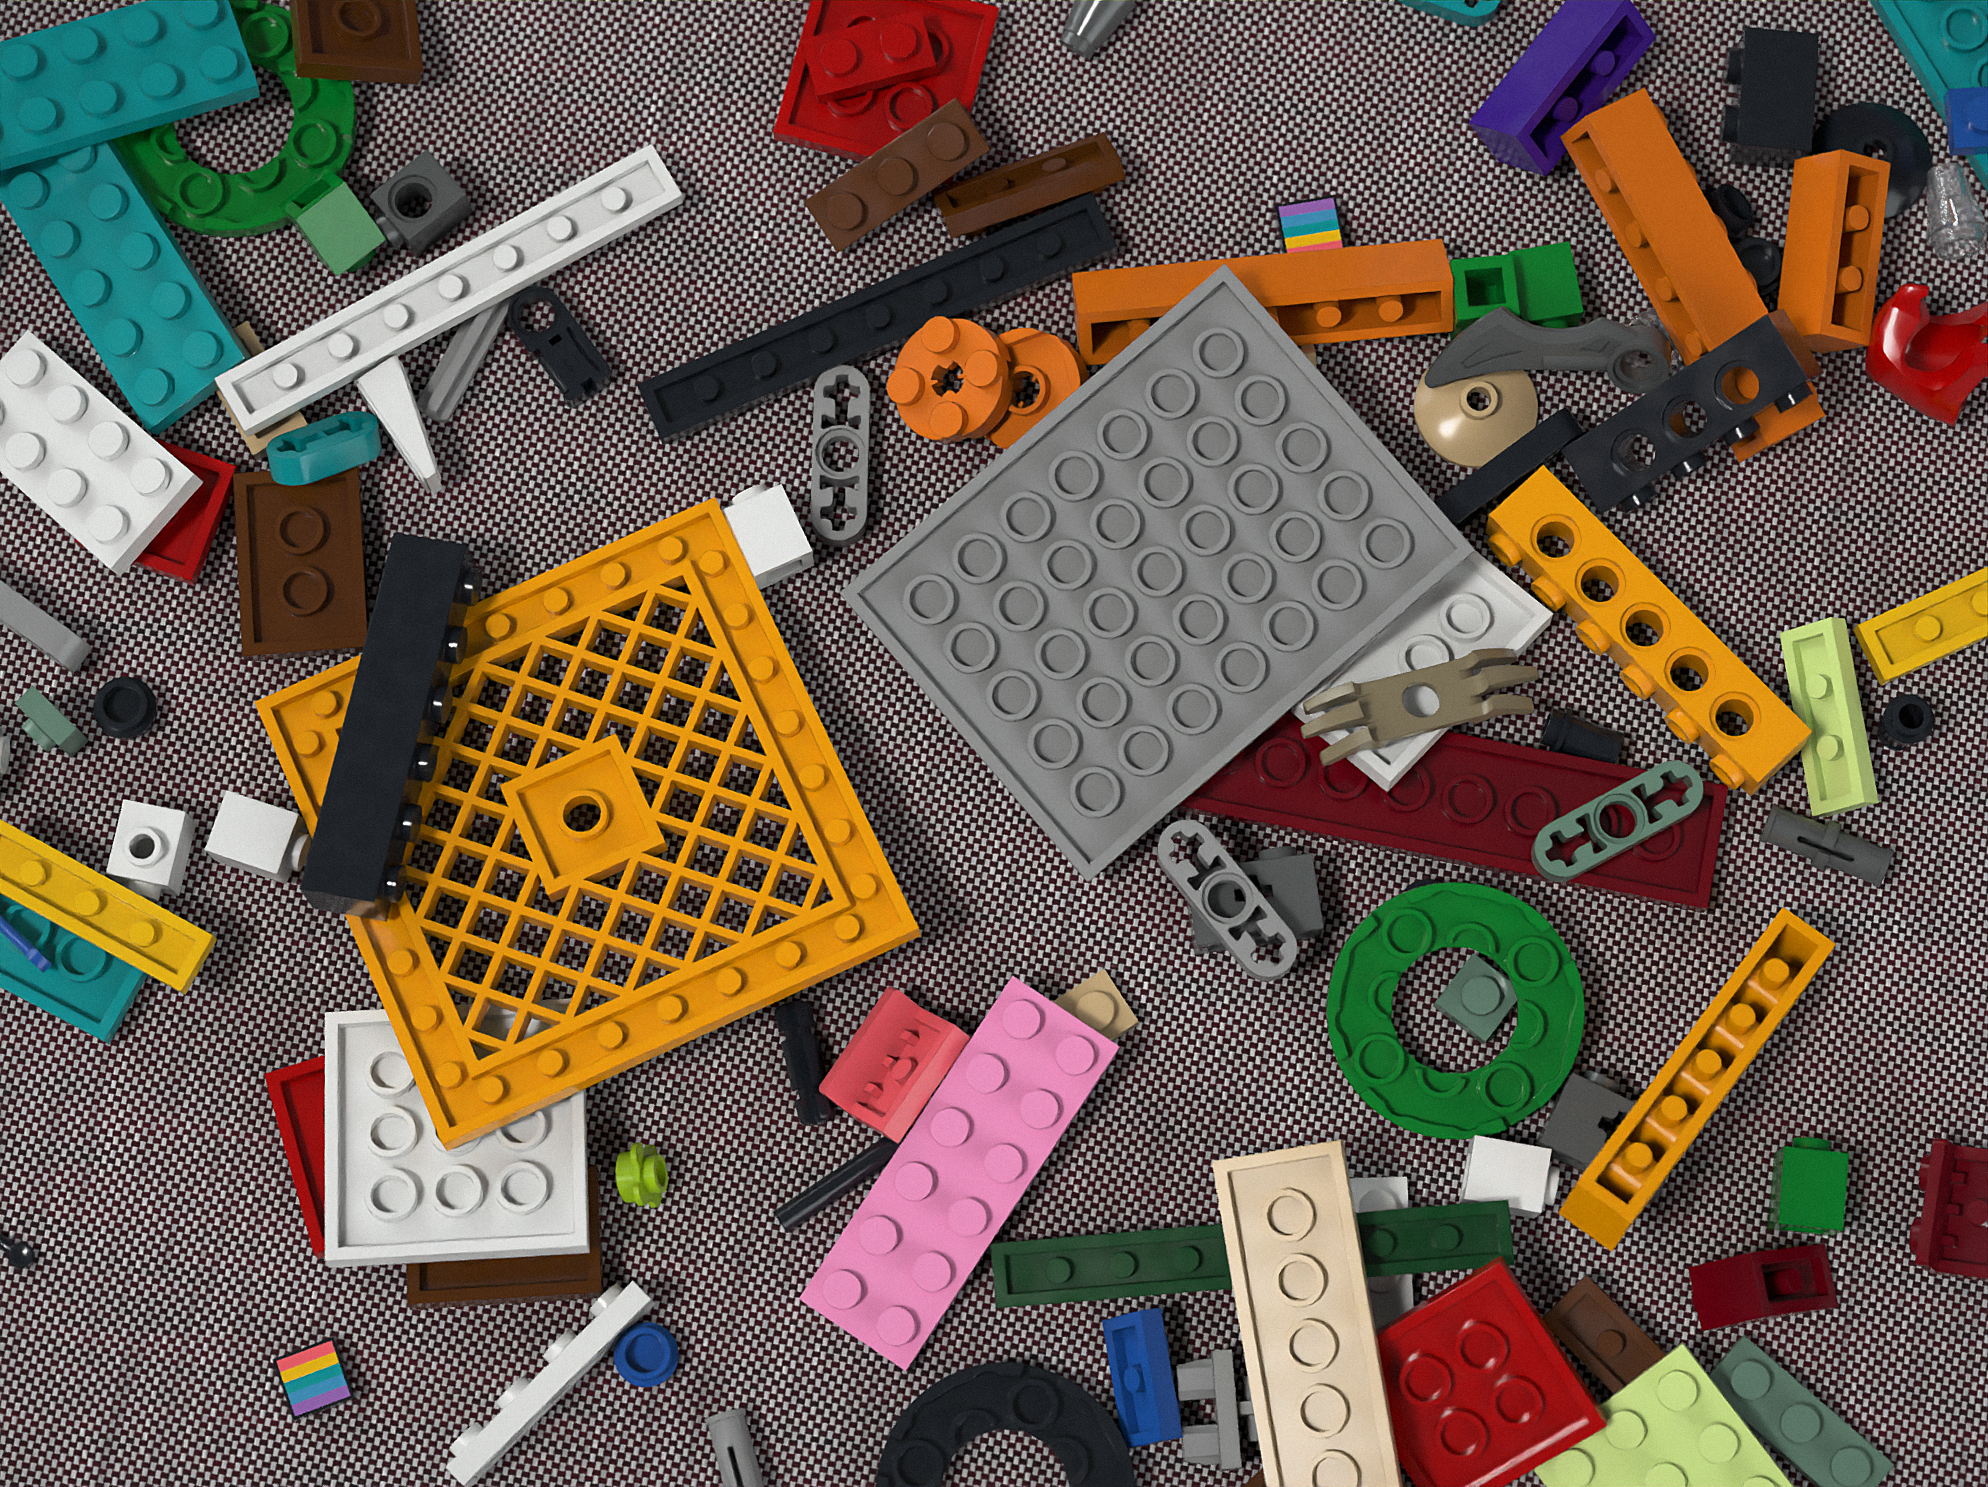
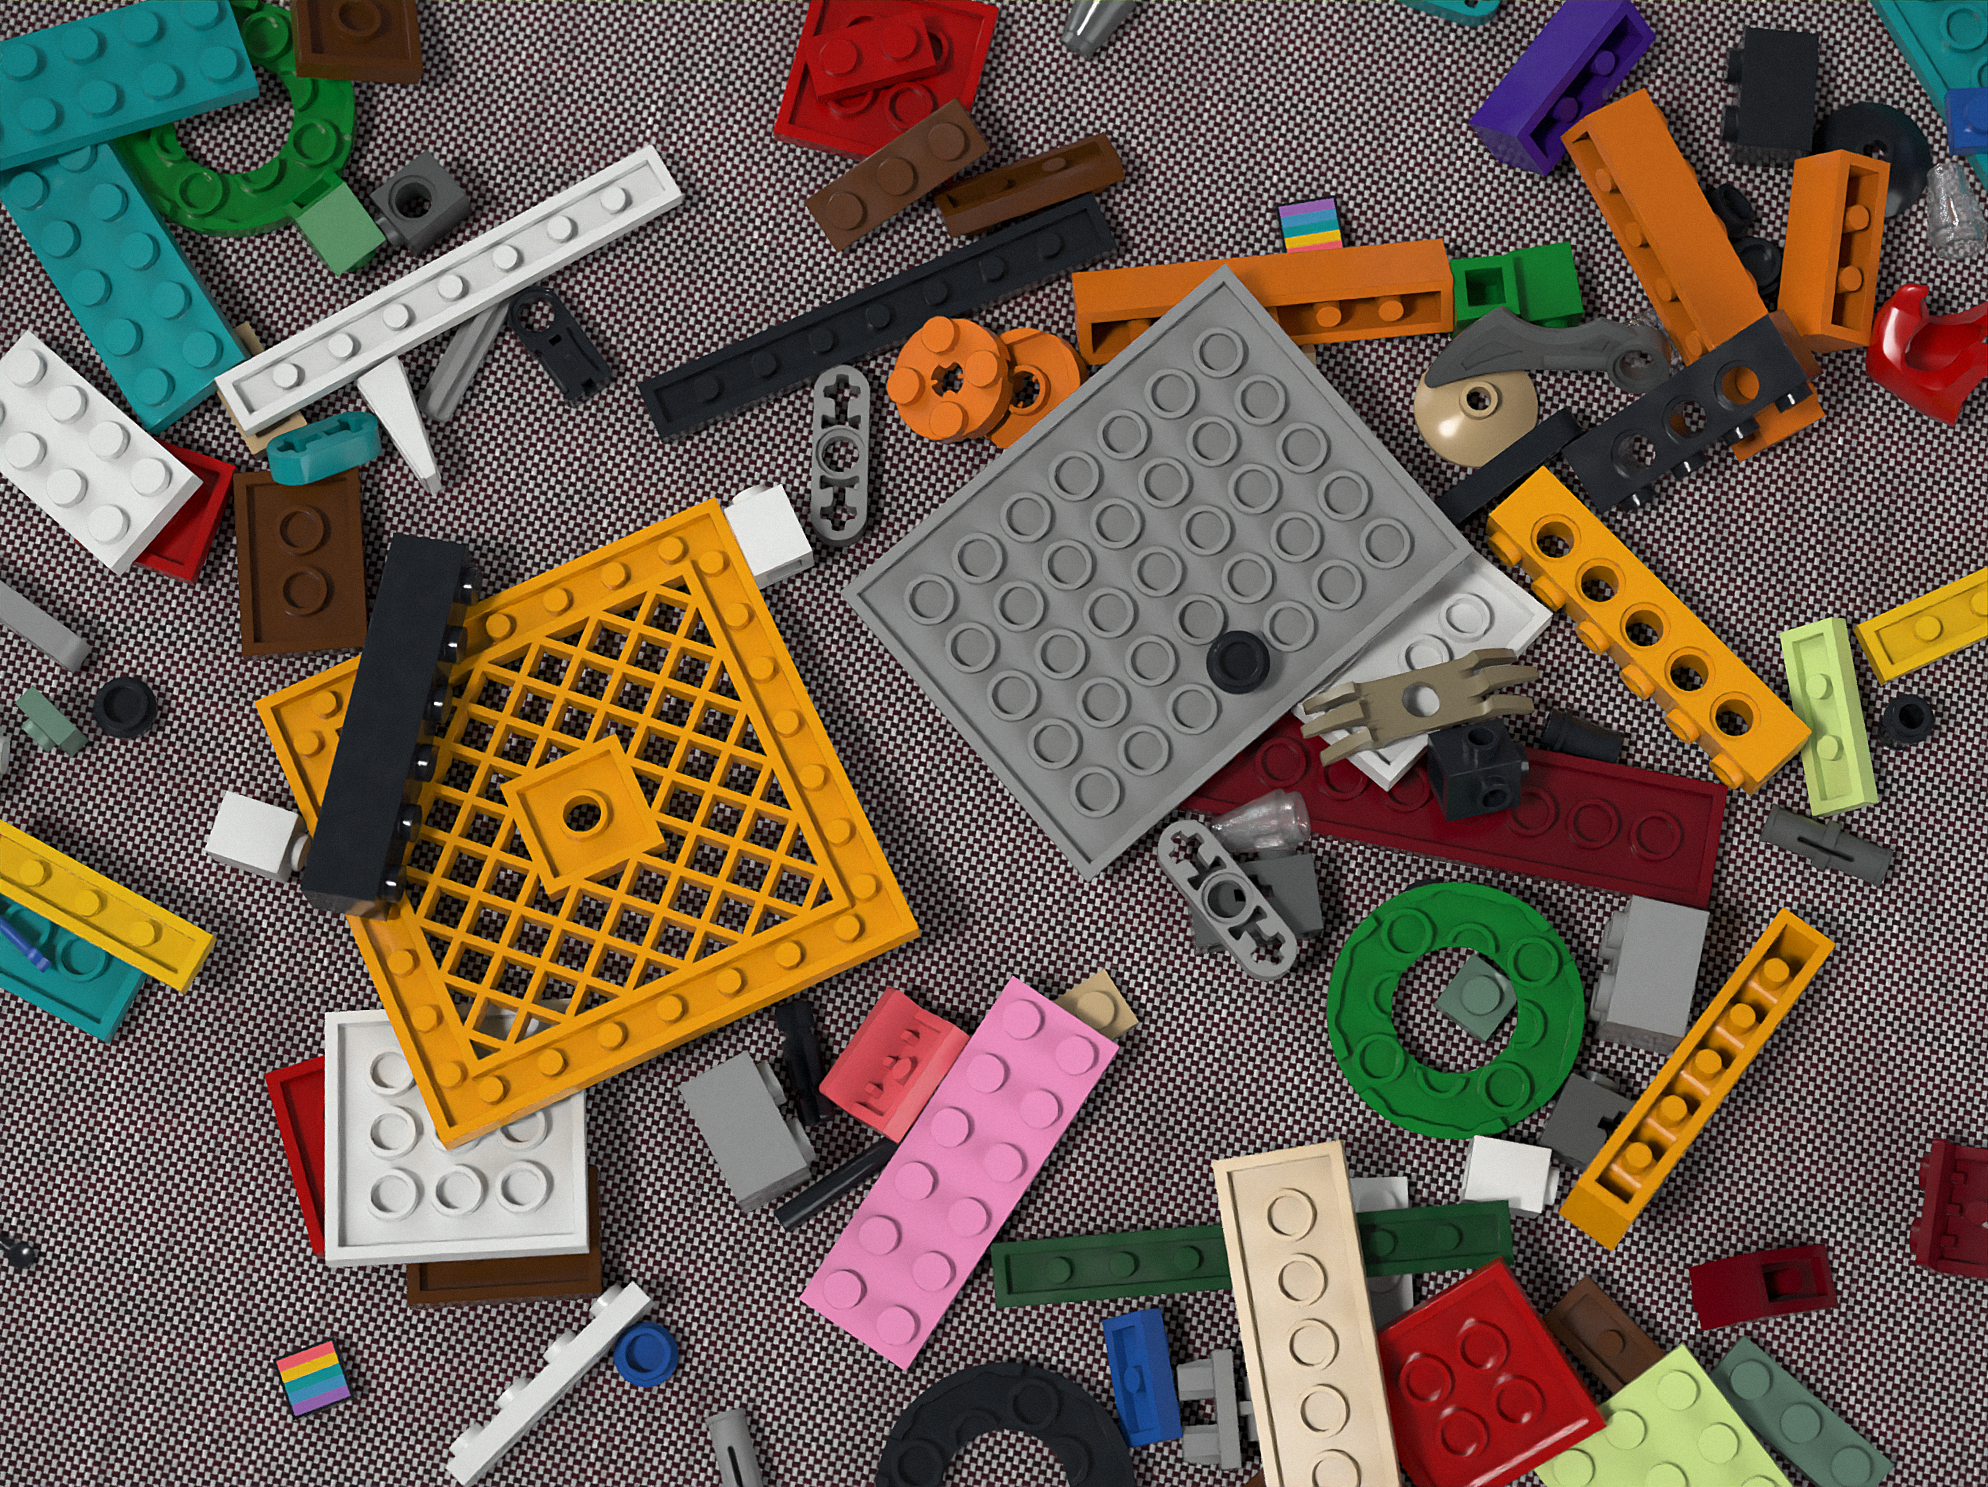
(151, 849): white brick -> none
(641, 1175): lime plate -> none
(746, 1132): none -> light grey brick
(1238, 662): none -> black plate
(1264, 825): none -> clear cone
(1475, 769): none -> black brick
(1649, 974): none -> light grey brick
(1650, 784): sand green beam -> none
(1808, 1188): green brick -> none

